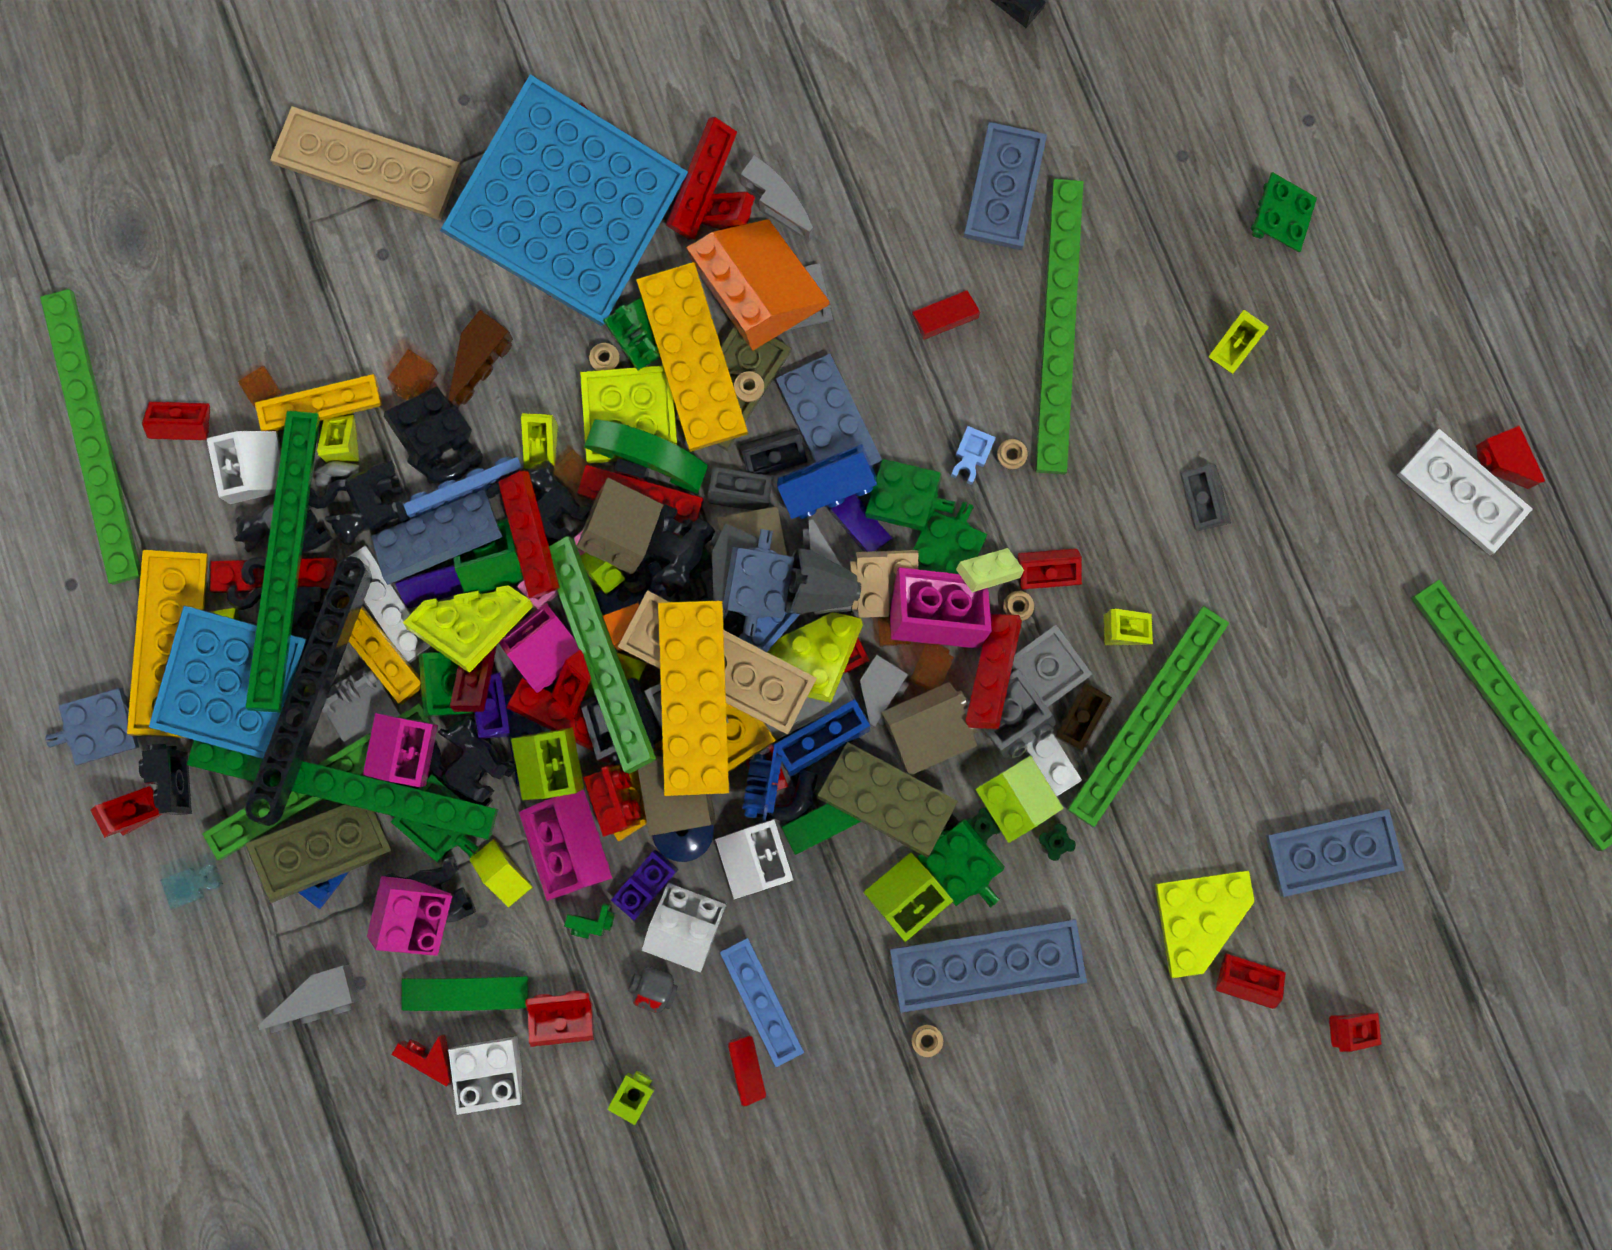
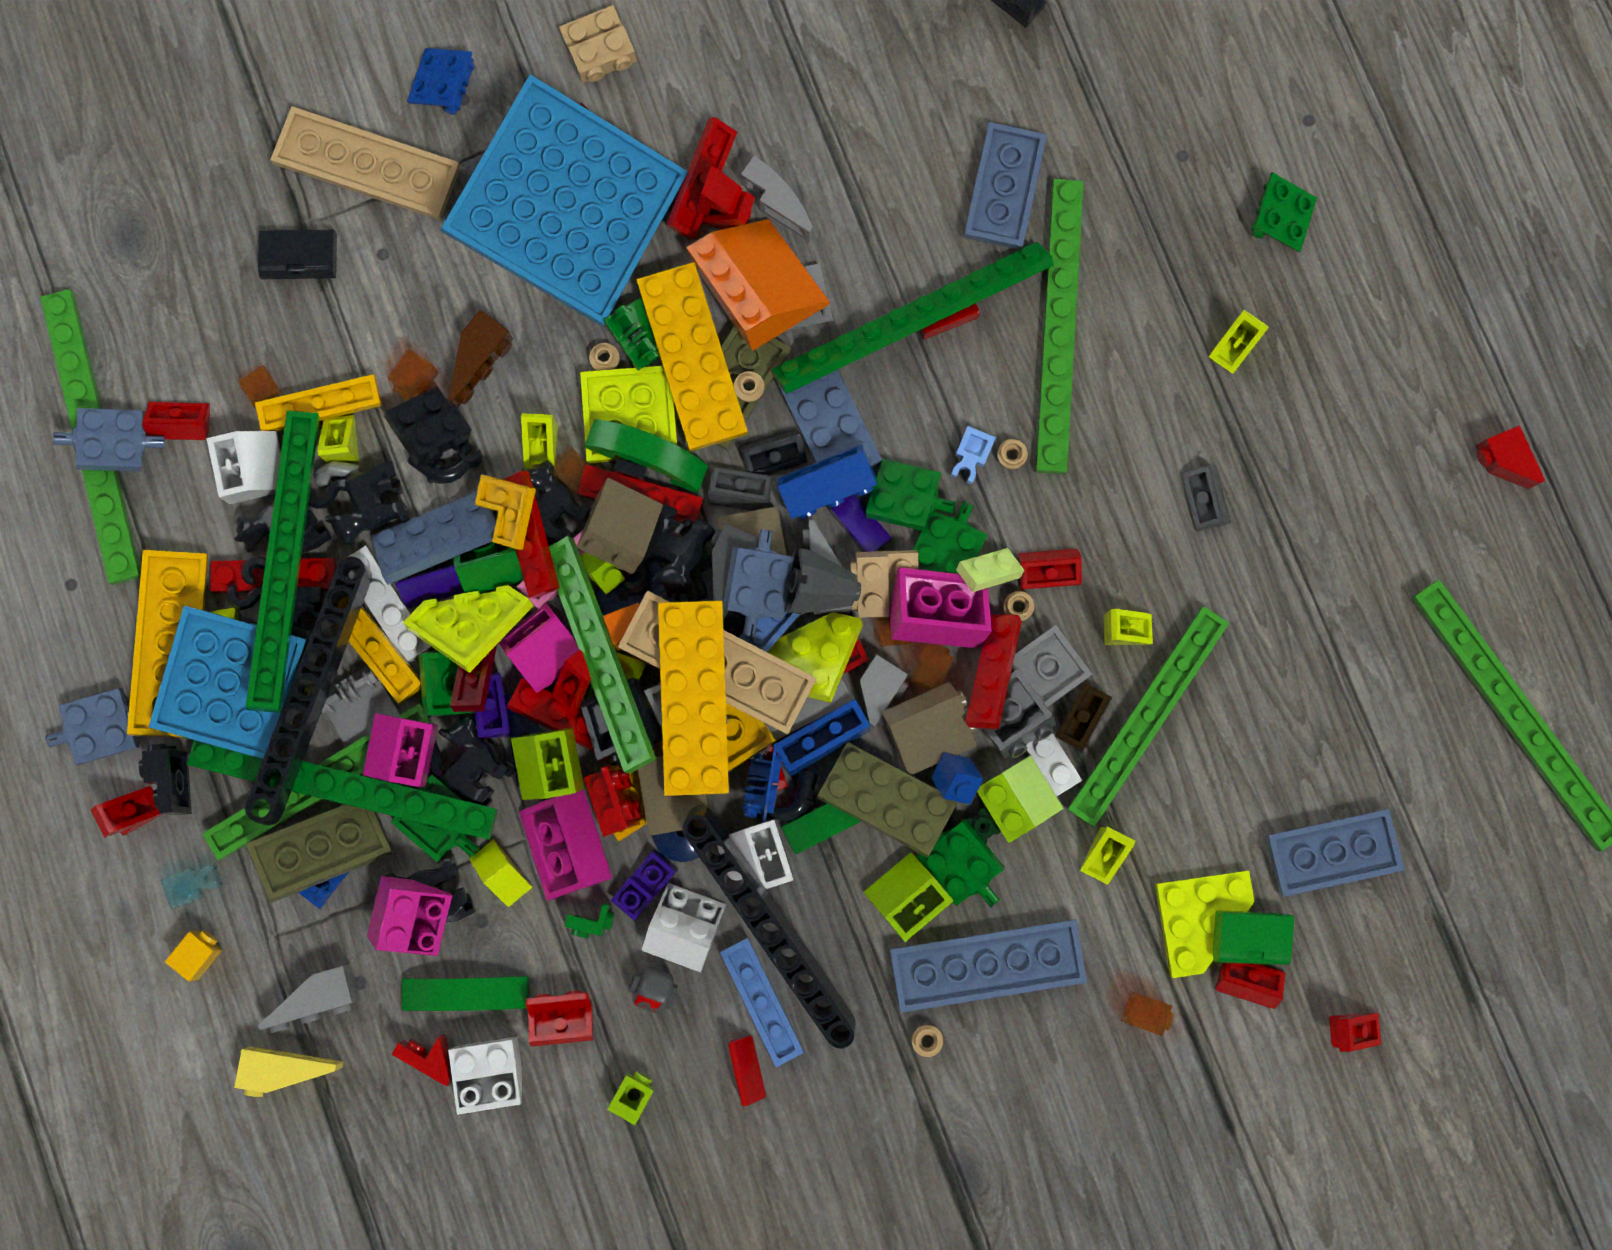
(108, 440): none -> sand blue plate
(194, 954): none -> yellow brick
(268, 1070): none -> light yellow slope
(297, 254): none -> black piece
(442, 79): none -> blue hinge
(452, 491): medium blue plate -> none
(513, 507): none -> yellow tile
(598, 44): none -> tan plate
(719, 193): none -> red slope
(768, 912): none -> black beam
(912, 317): none -> green plate
(957, 778): none -> blue brick
(1055, 851): dark green plate -> none
(1106, 854): none -> neon yellow slope
(1148, 1014): none -> clear orange brick
(1253, 937): none -> green piece
(1464, 492): white plate -> none

